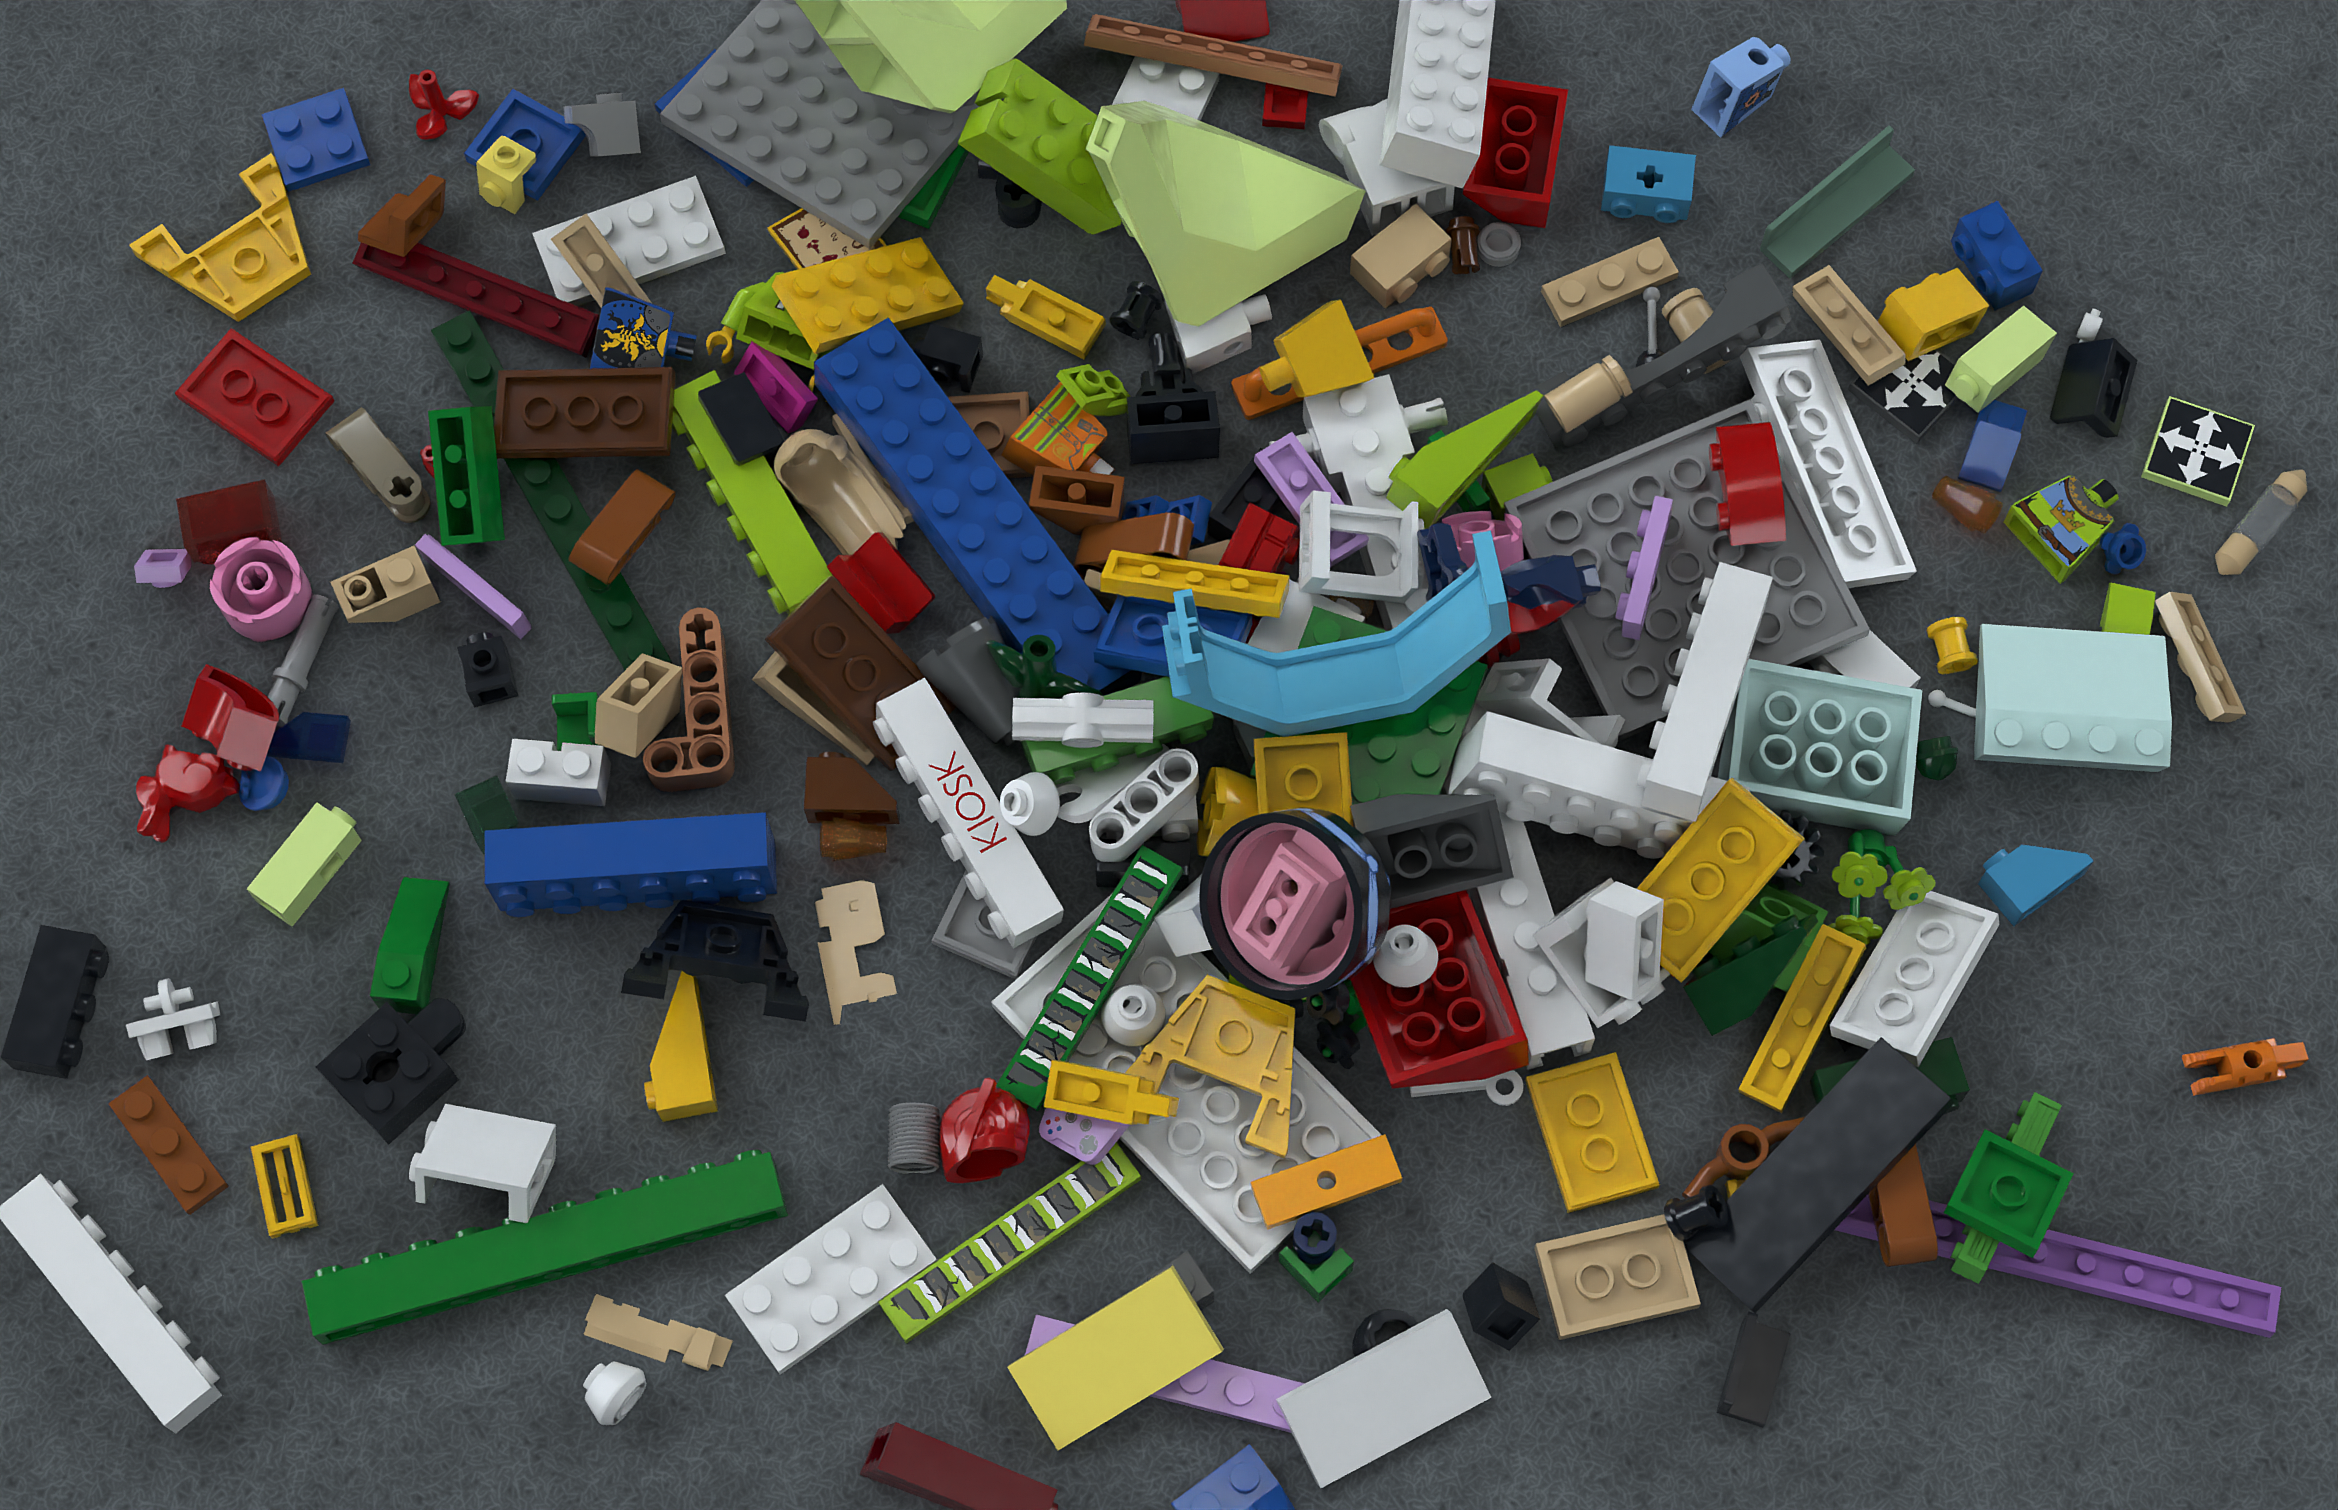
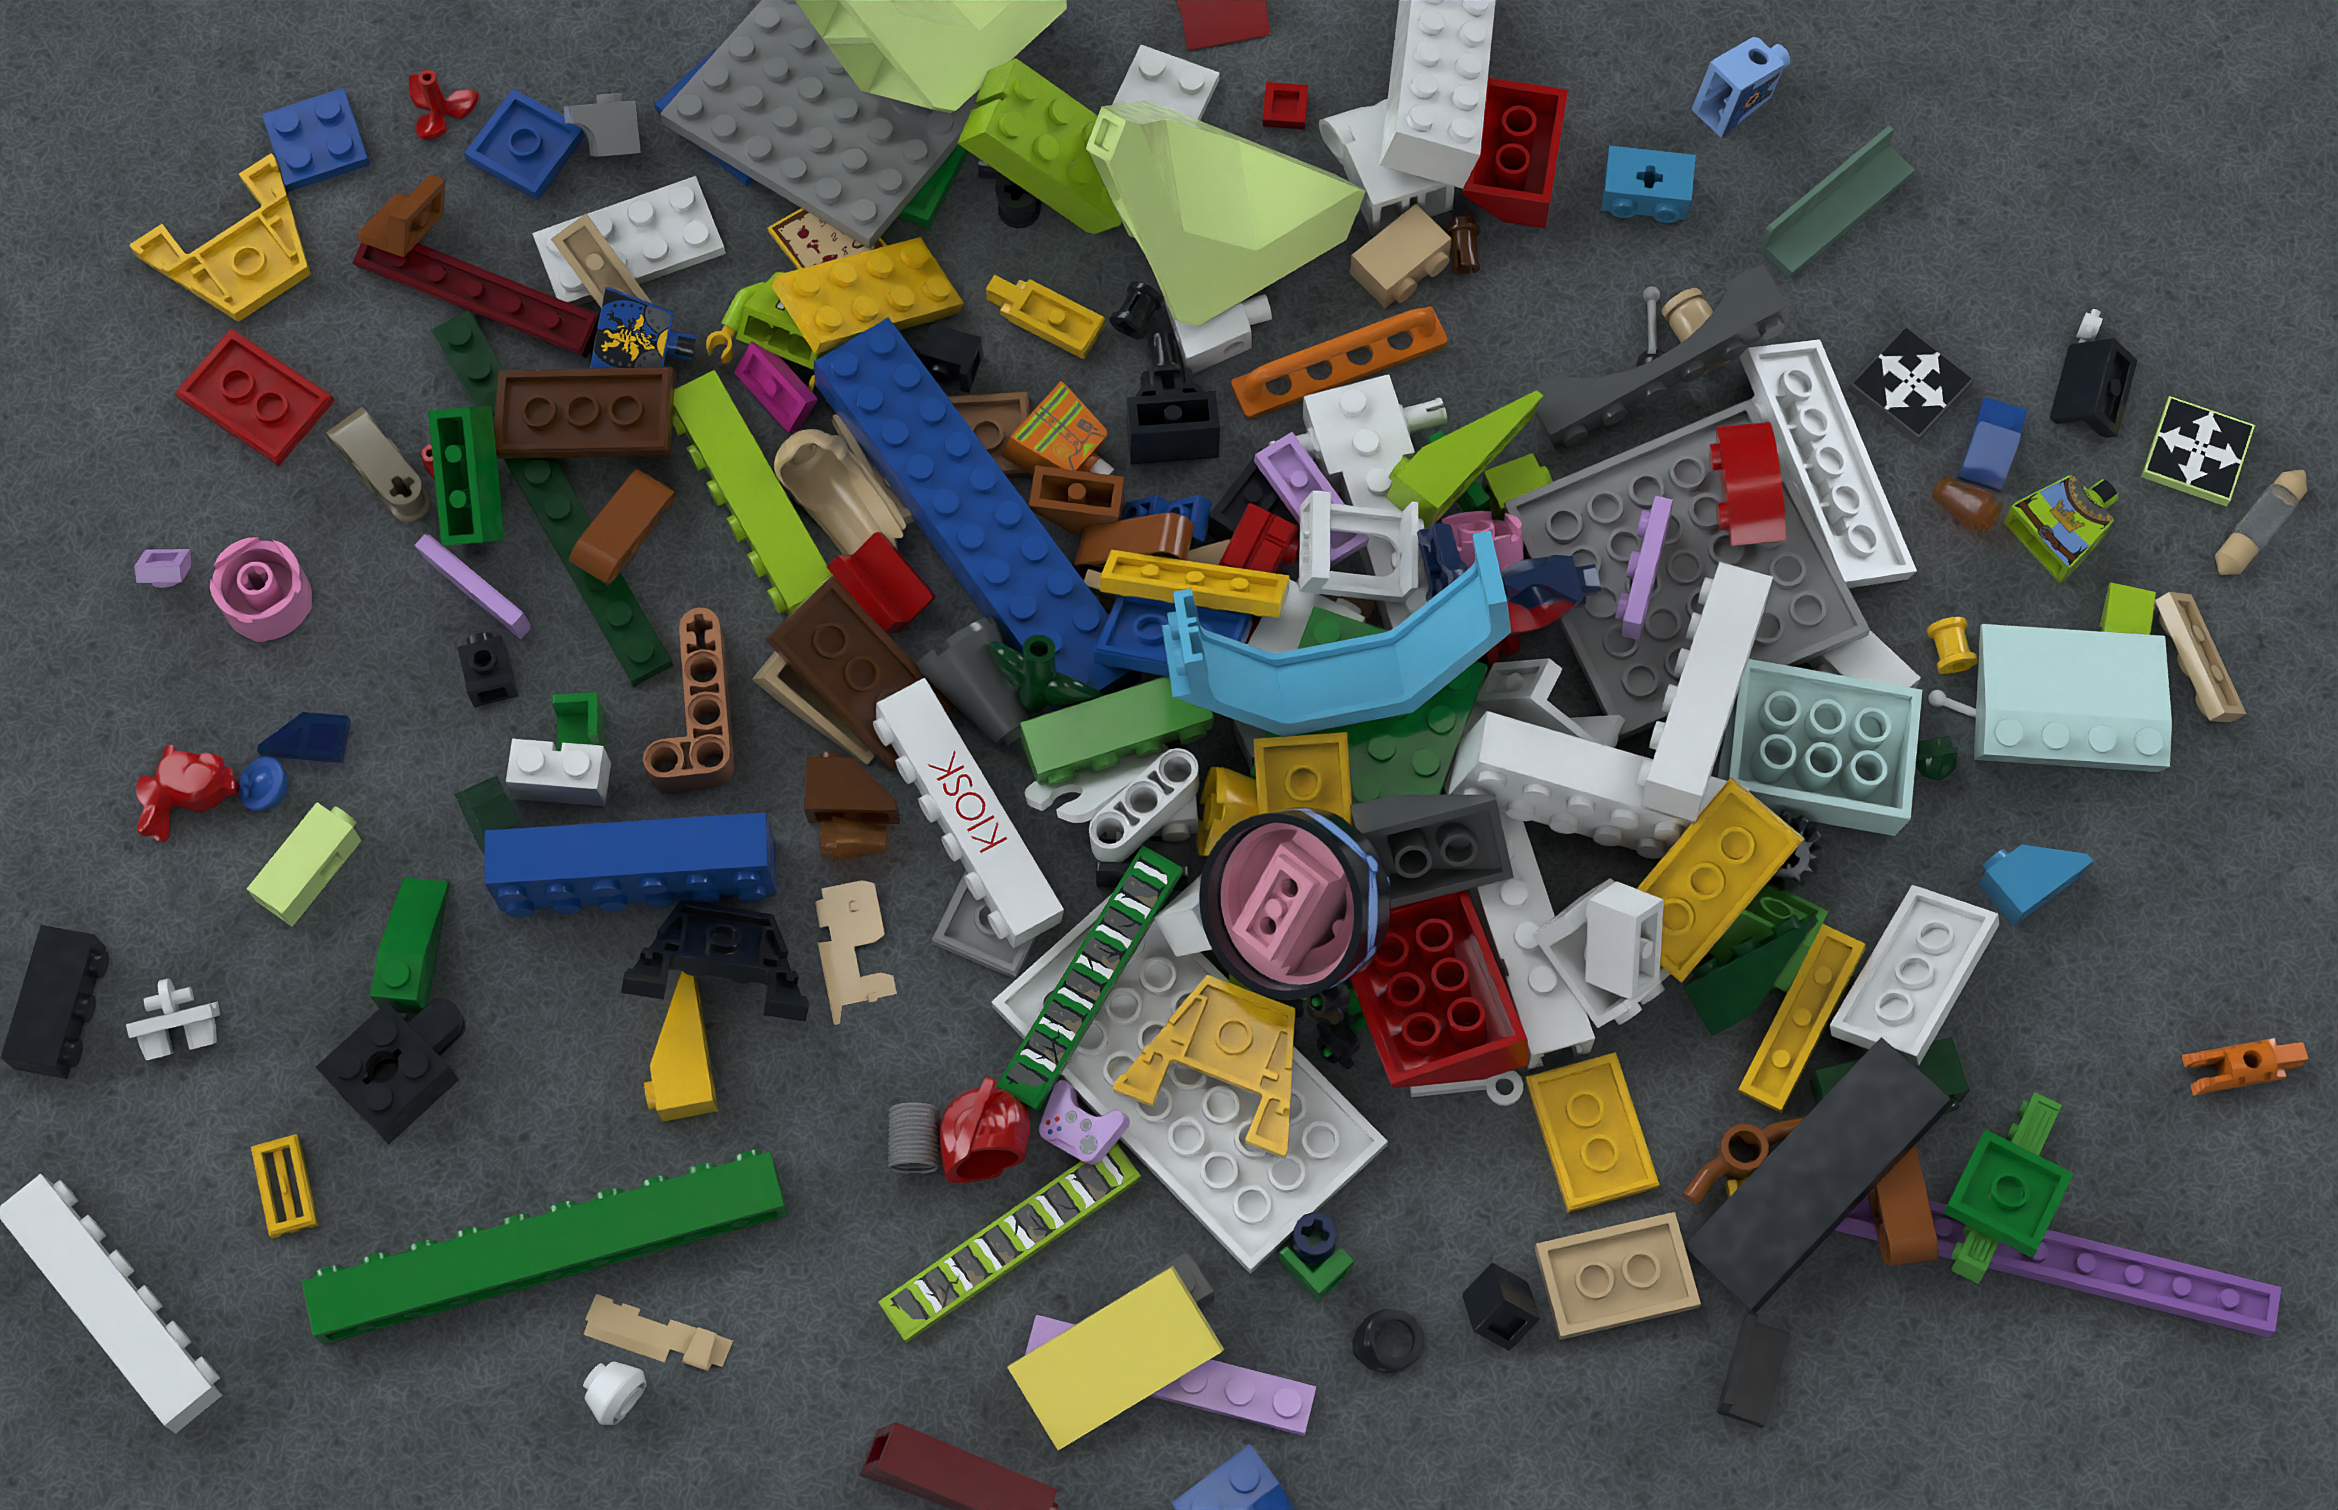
(168, 1145): dark orange plate -> none
(225, 516): clear red brick -> none
(232, 717): red brick -> none
(292, 674): light grey pin -> none
(386, 589): tan slope -> none
(487, 1153): white panel -> none
(502, 172): light yellow bracket -> none
(638, 705): tan brick -> none
(741, 420): black panel -> none
(830, 1279): white plate -> none
(1030, 803): white cone -> none
(1082, 720): white piece -> none
(1095, 391): lime slope -> none
(1105, 1094): yellow hinge -> none
(1127, 1024): white cone -> none
(1213, 55): nougat tile -> none
(1318, 354): yellow torso -> none
(1354, 1170): light orange tile -> none
(1383, 1398): white tile -> none
(1406, 957): white cone -> none
(1498, 244): light grey tile -> none
(1588, 393): tan piece -> none
(1609, 281): tan plate -> none
(1696, 1212): black bush -> none
(1849, 325): tan plate -> none
(1863, 871): lime plant -> none
(1932, 313): yellow brick -> none
(1996, 255): blue brick -> none
(2000, 359): yellowish green brick -> none
(2132, 550): blue plate -> none

